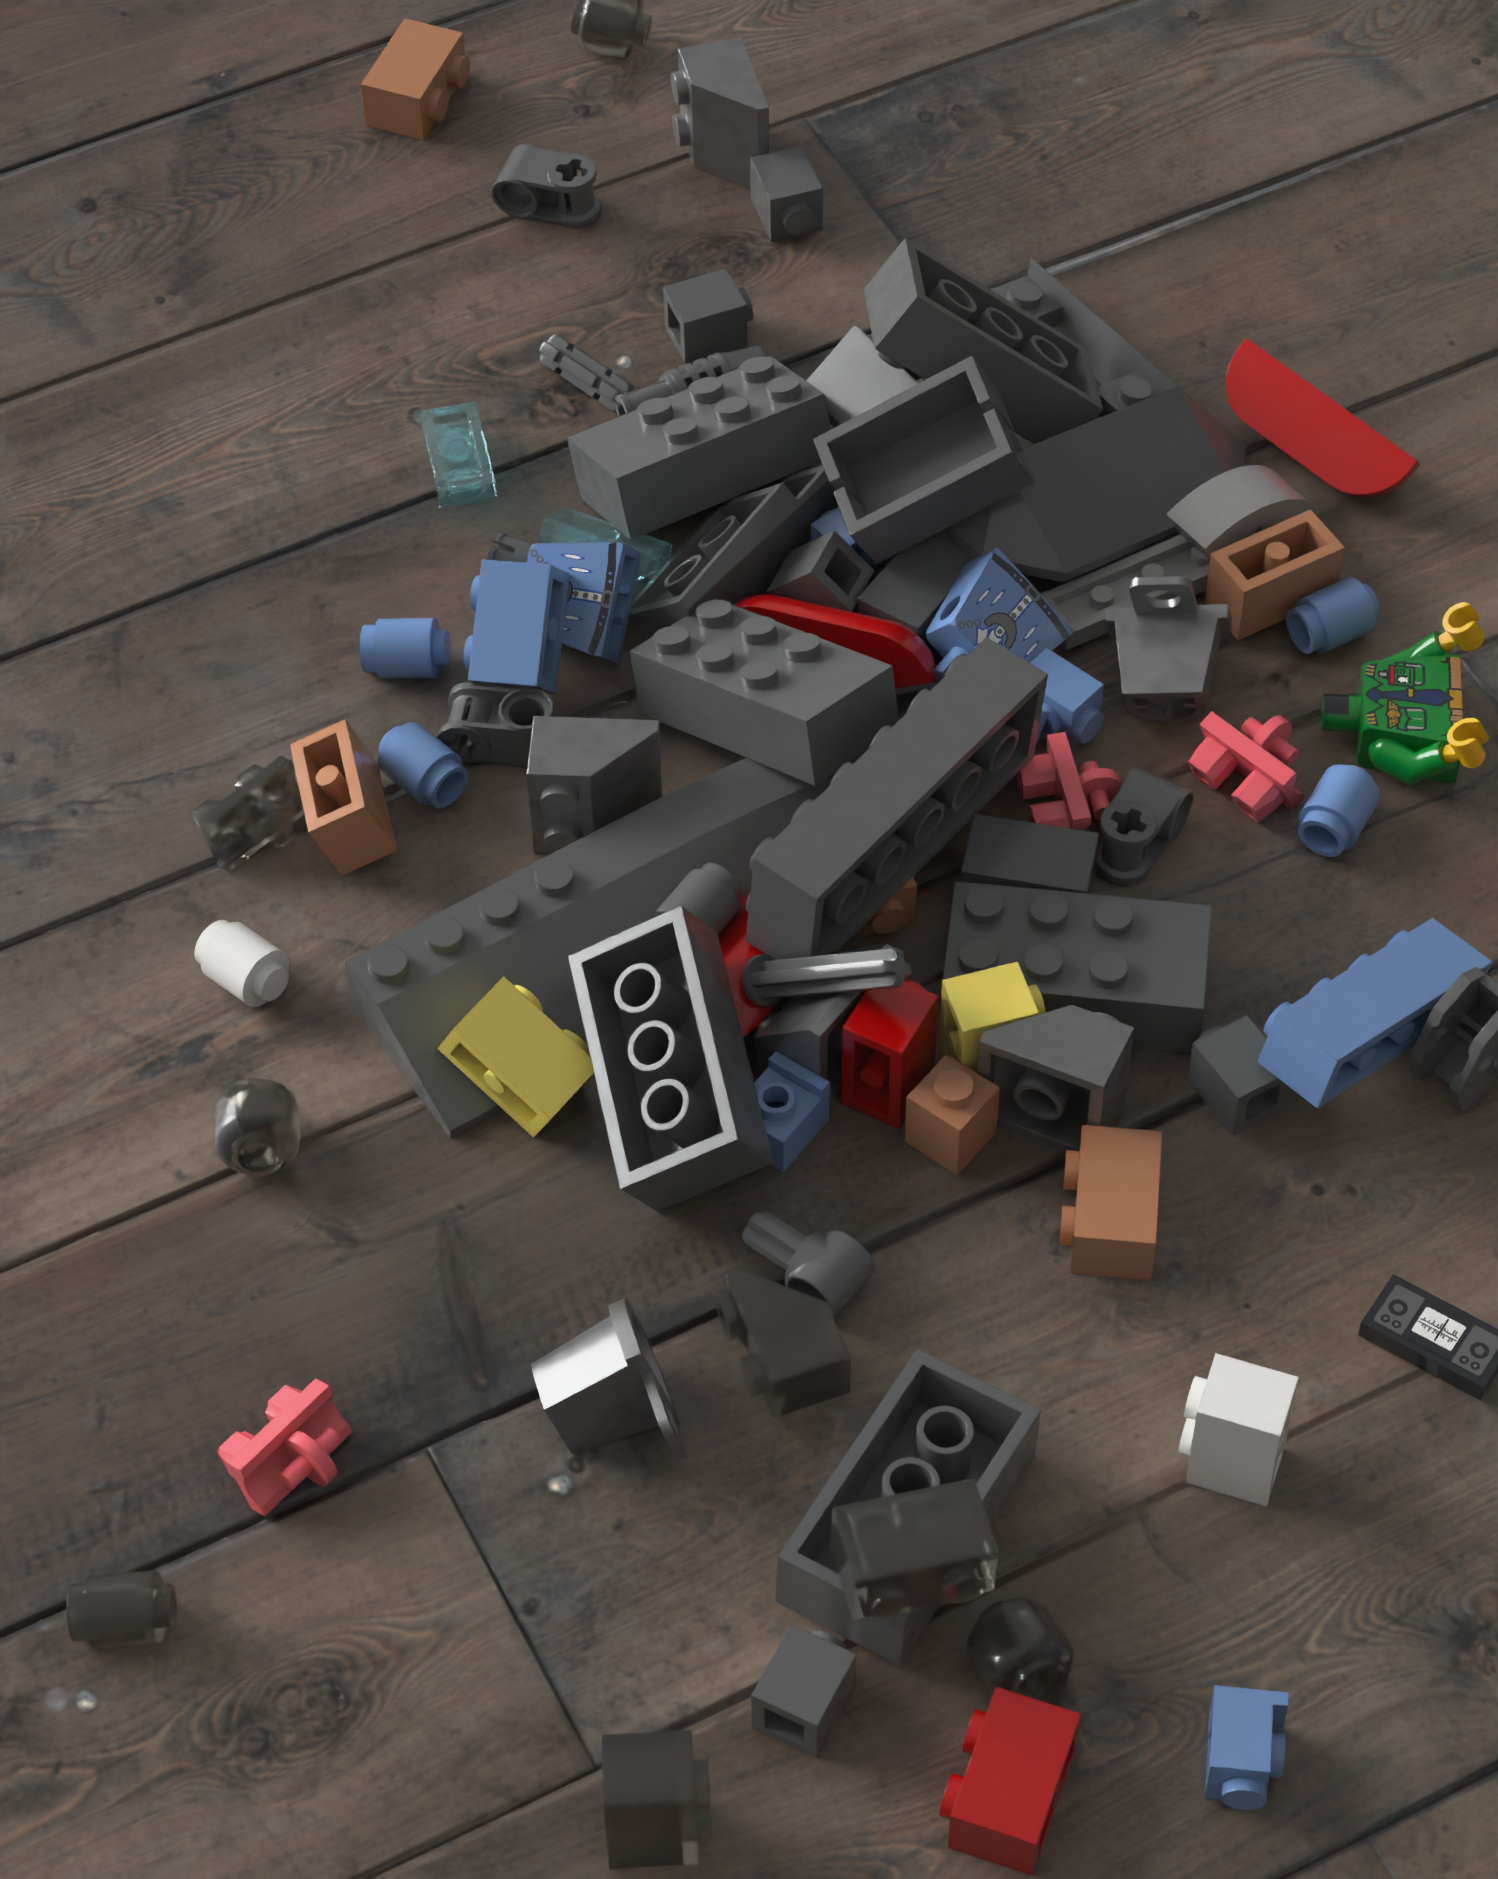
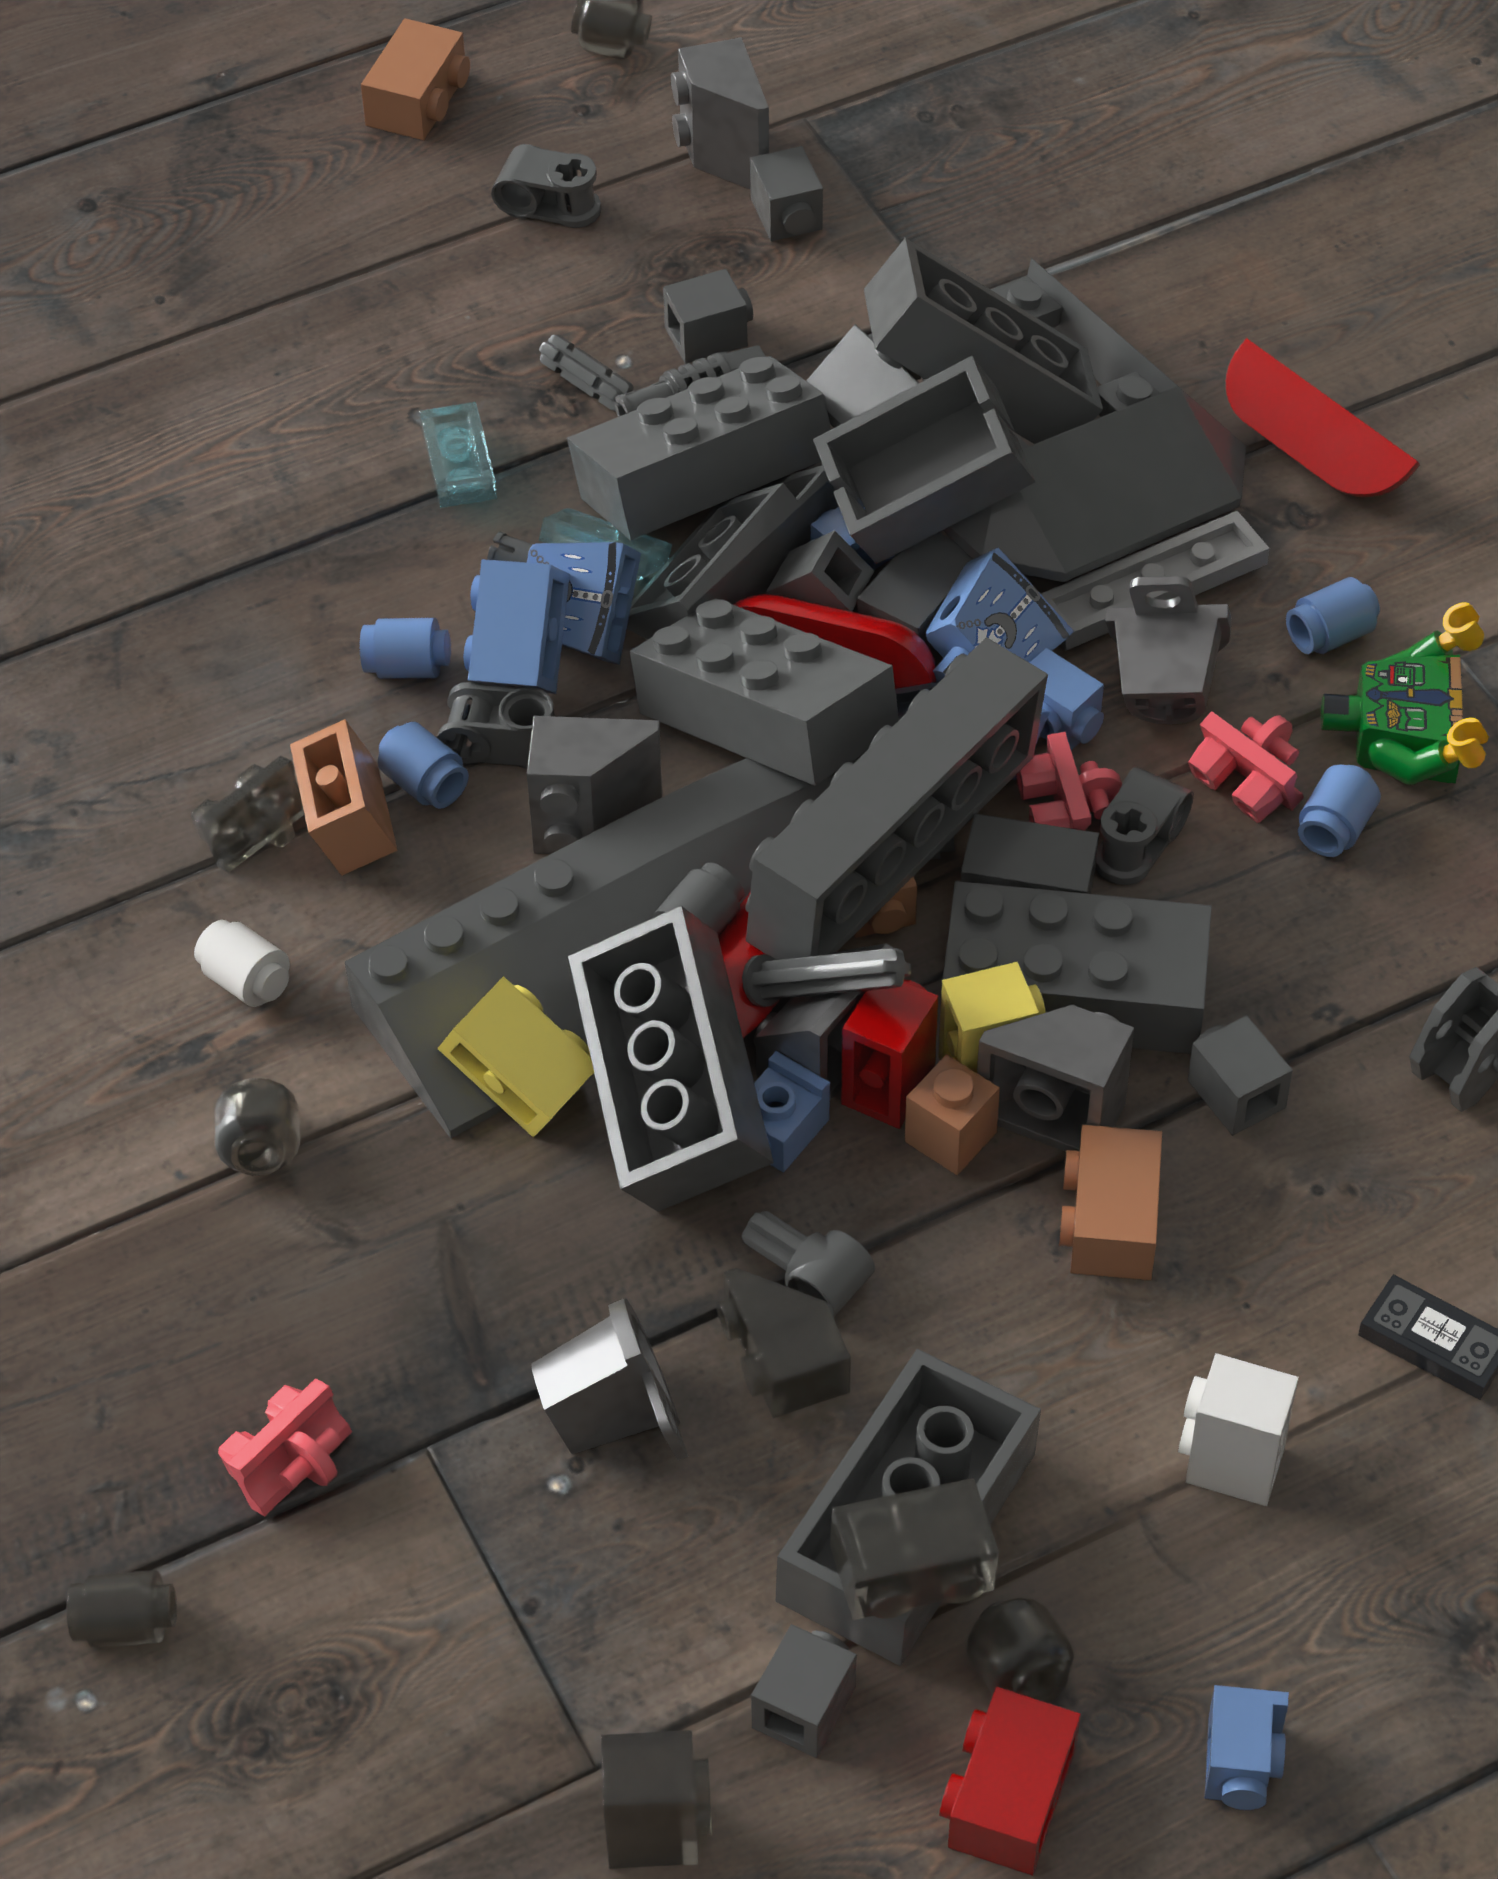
(1236, 507): light grey brick -> none
(1272, 571): nougat brick -> none
(1366, 1013): medium blue brick -> none

